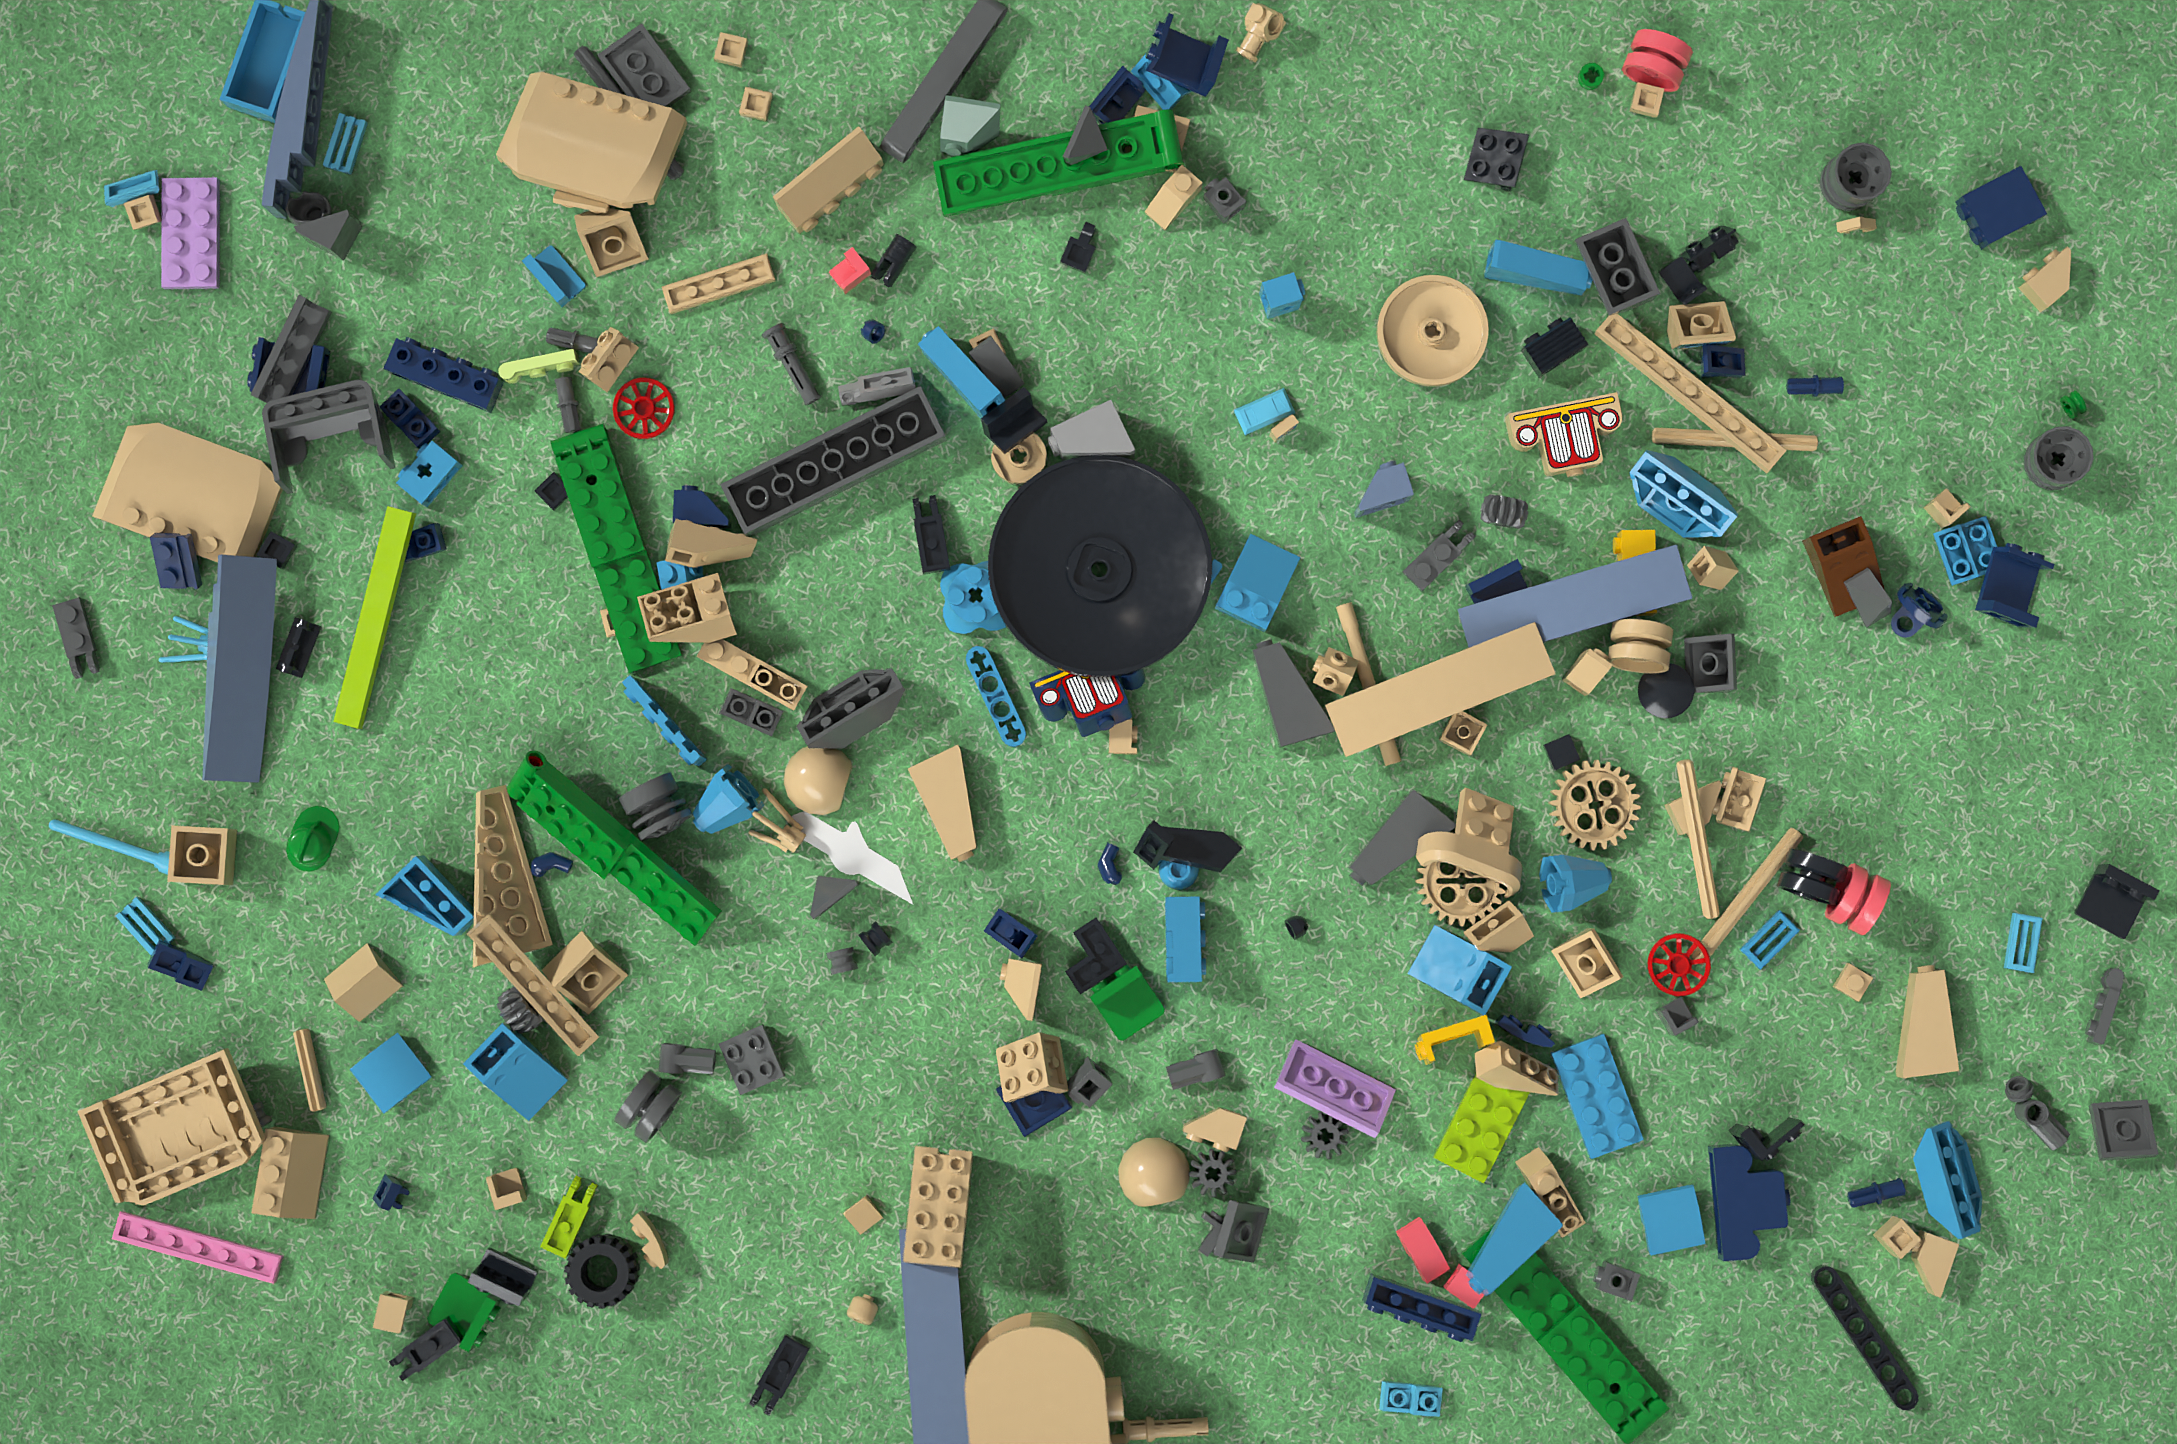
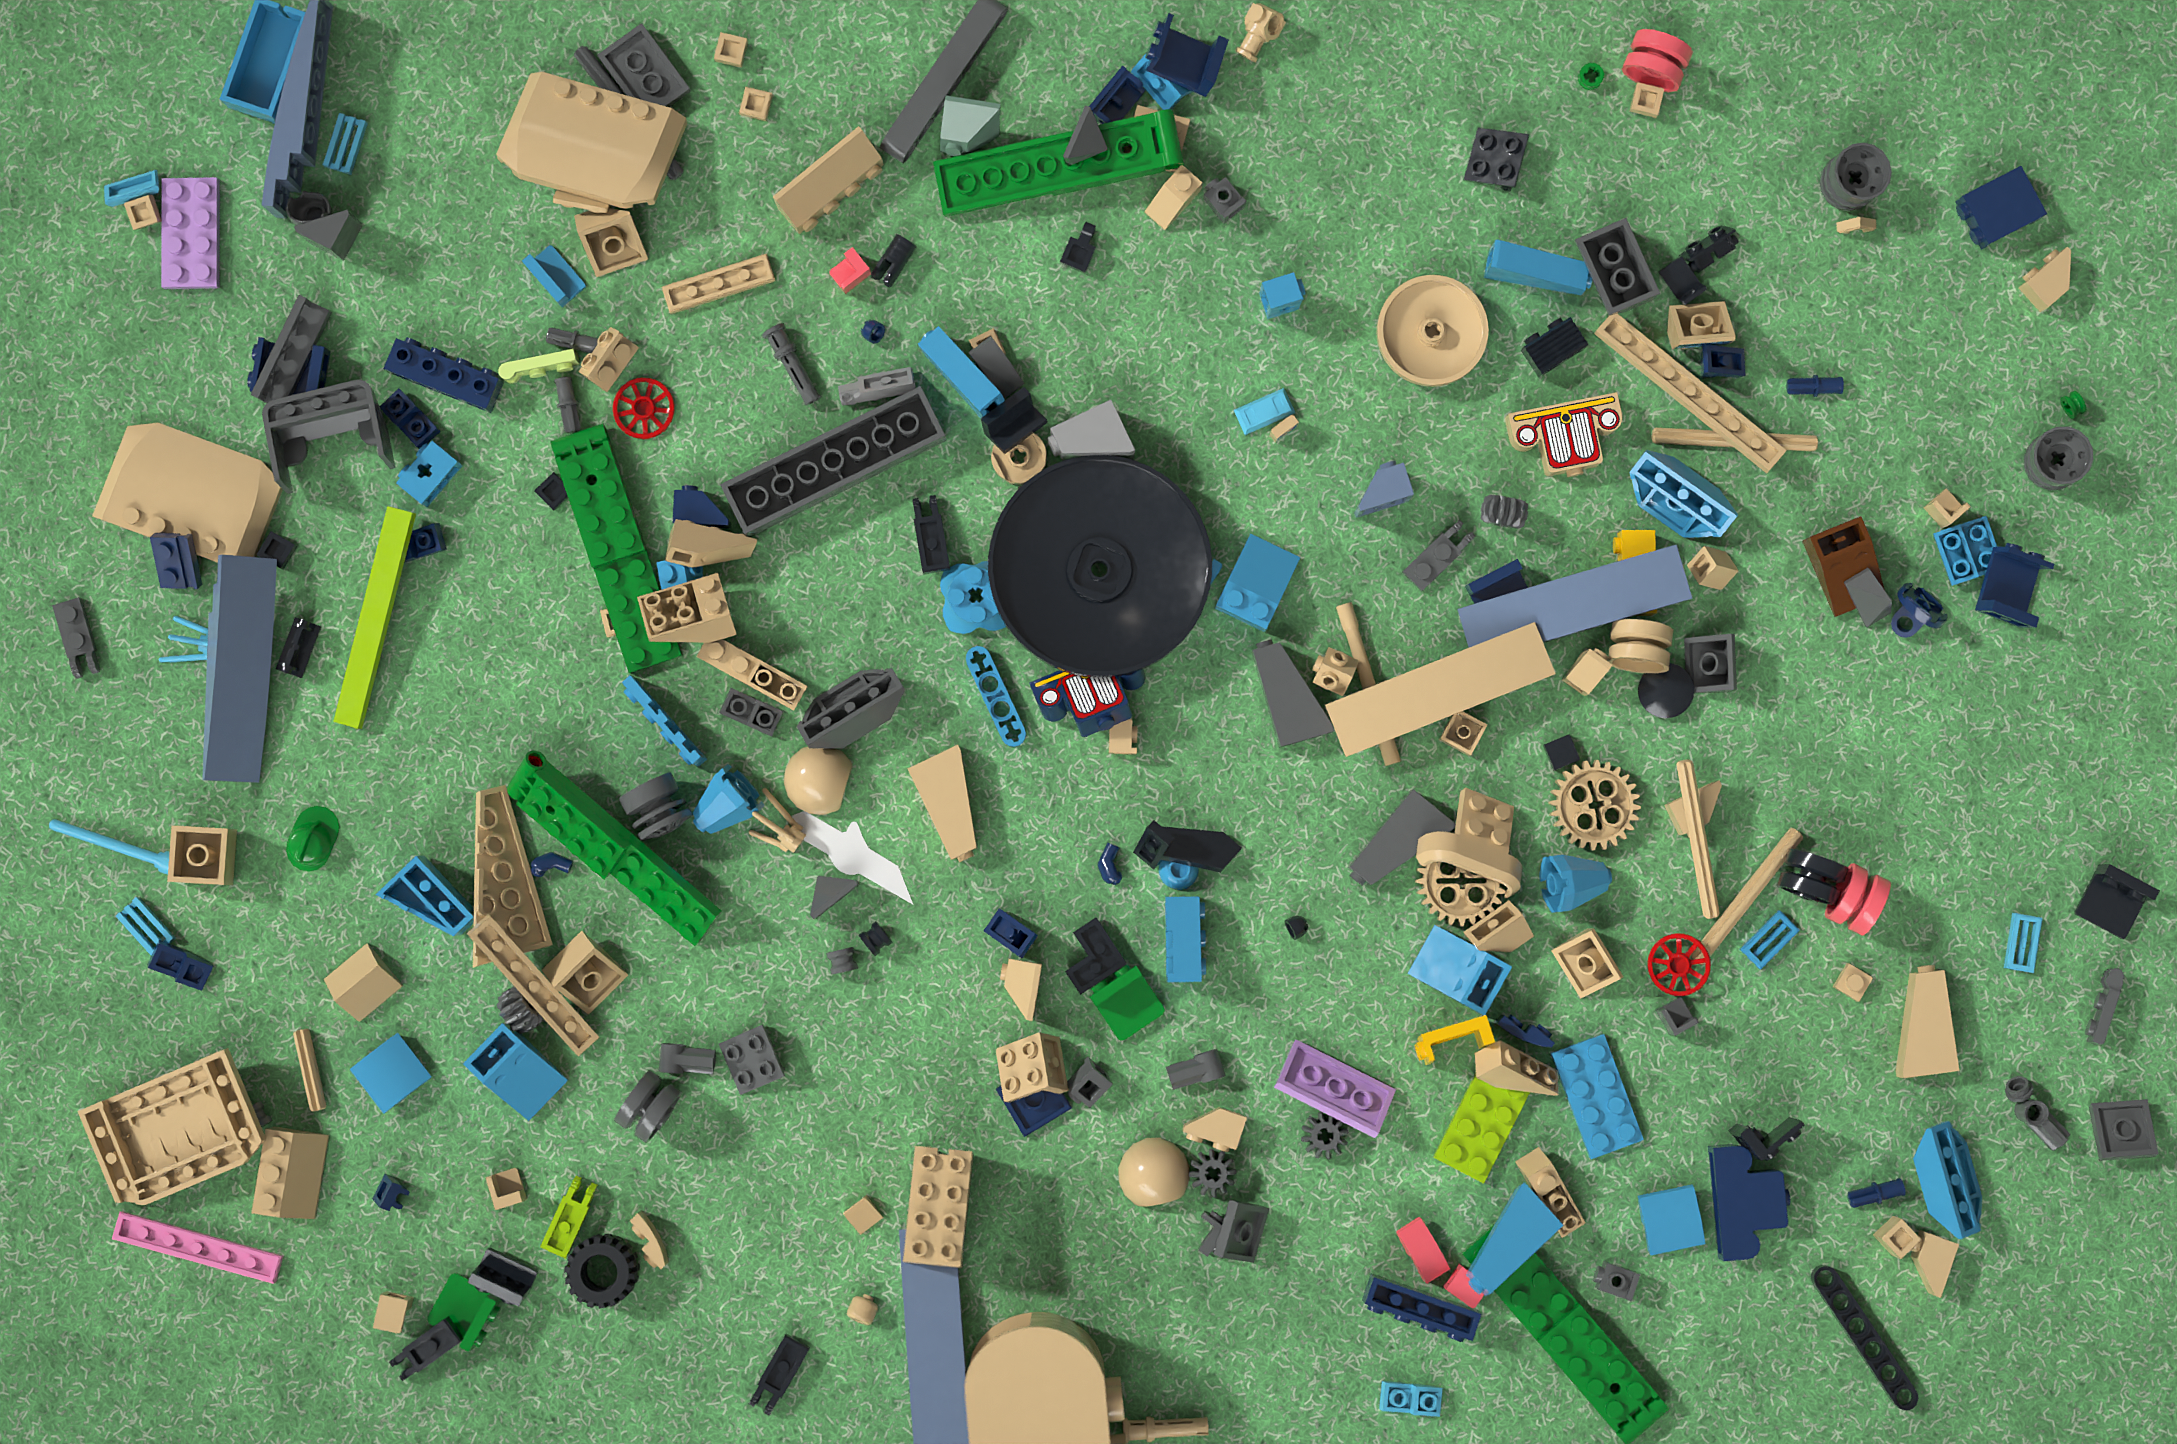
(1739, 799): tan bracket -> none

